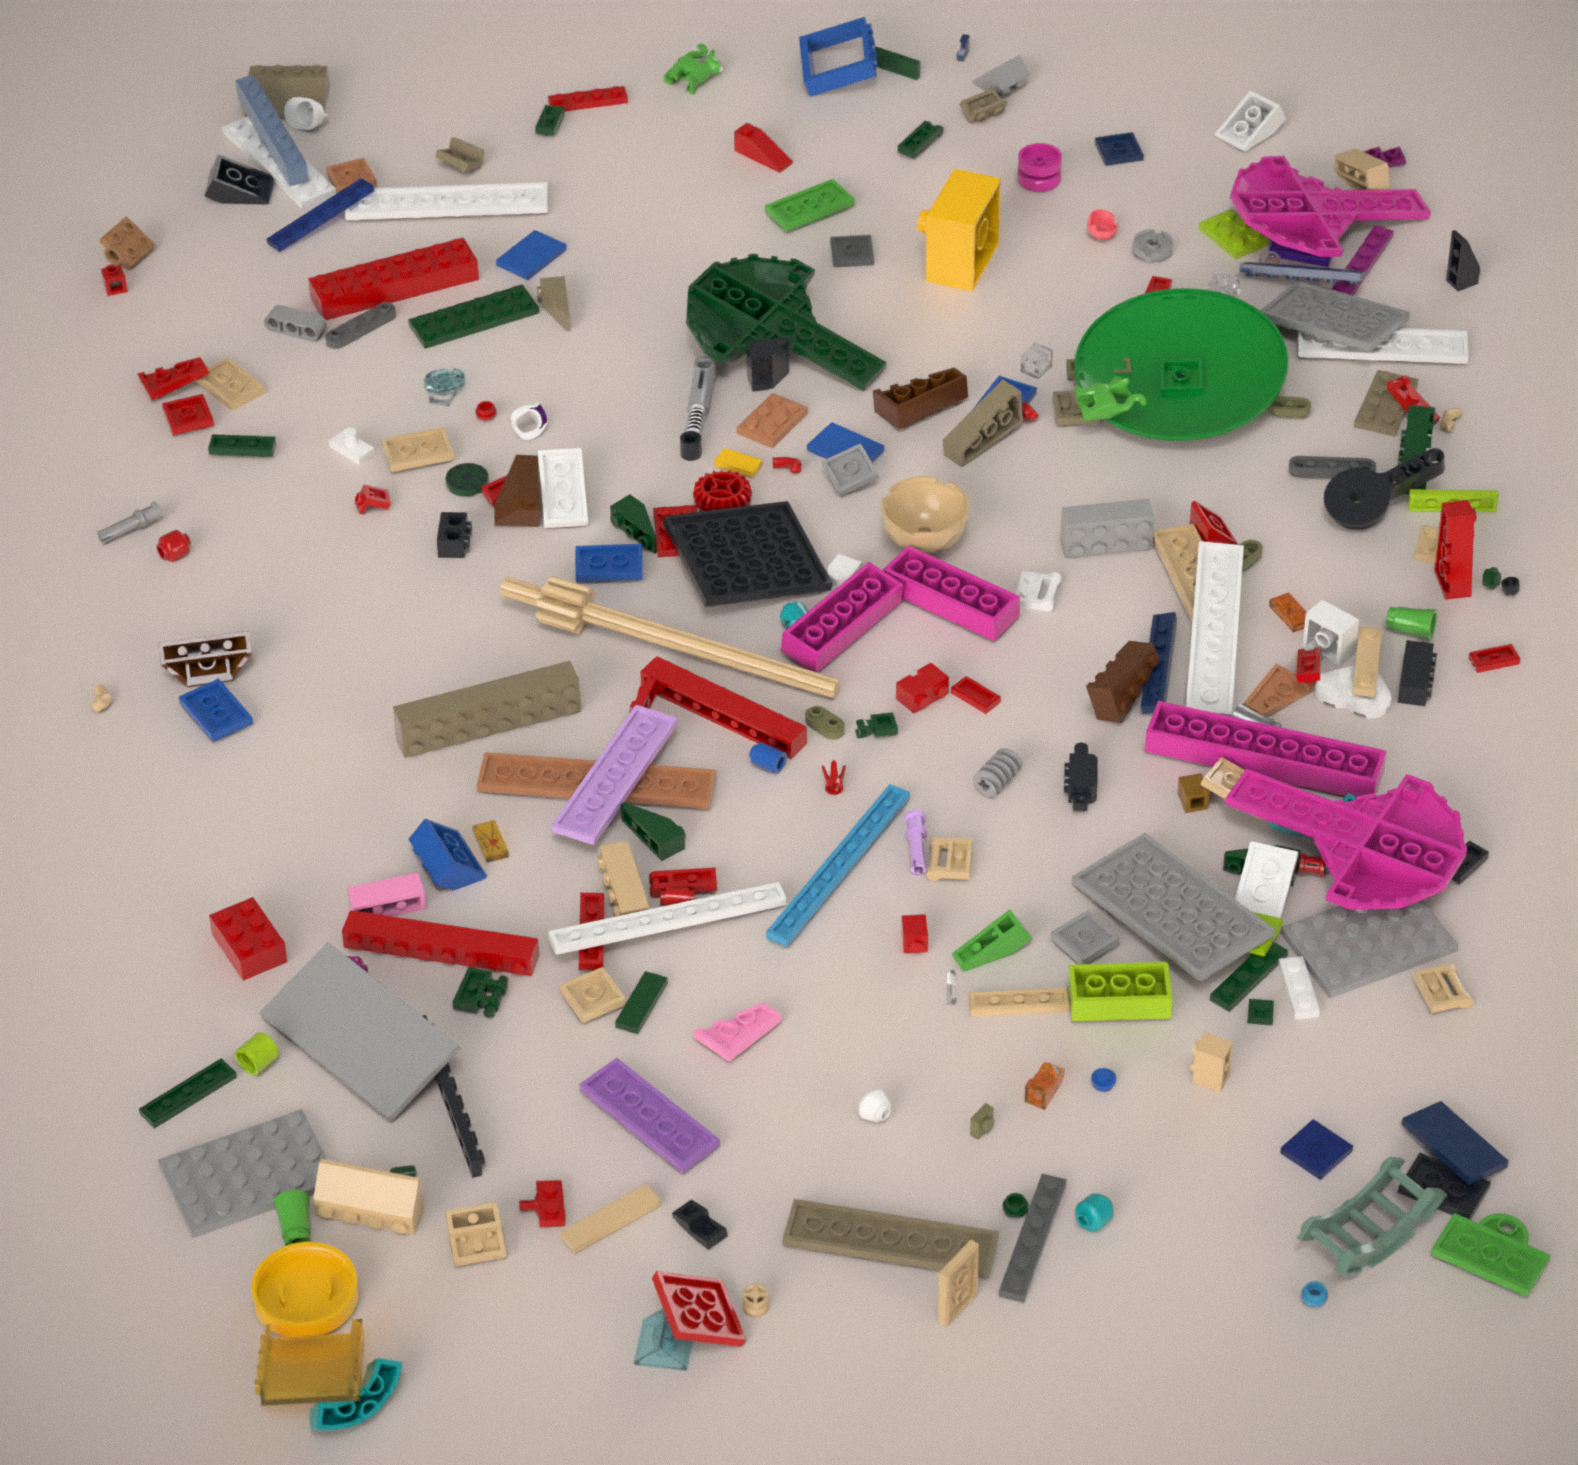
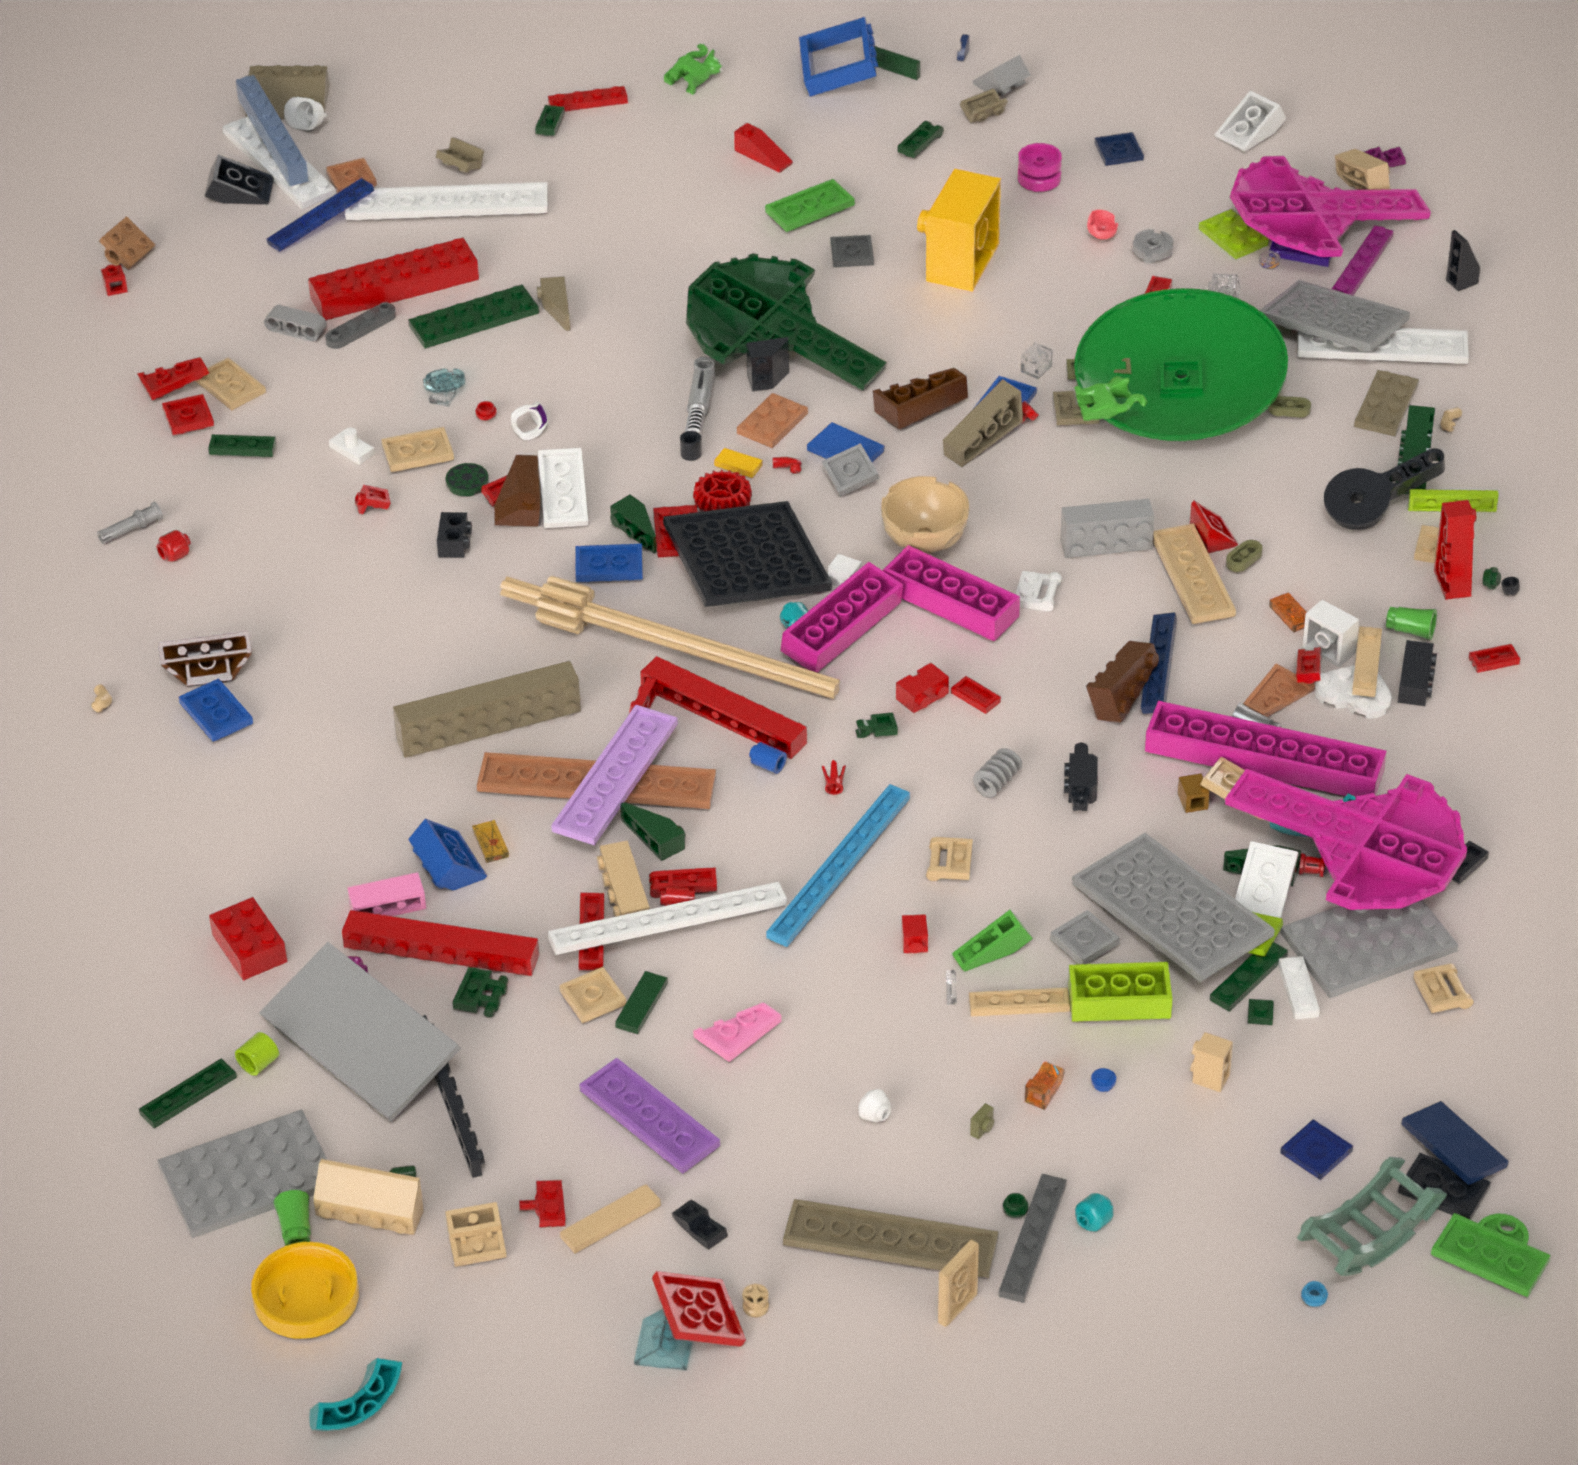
(310, 1367): clear yellow panel -> none
(531, 254): blue tile -> none
(824, 722): olive plate -> none
(916, 834): lavender pin -> none
(1215, 628): white plate -> none
(1292, 272): plate -> none
(1326, 466): dark grey plate -> none
(1407, 395): red plate -> none

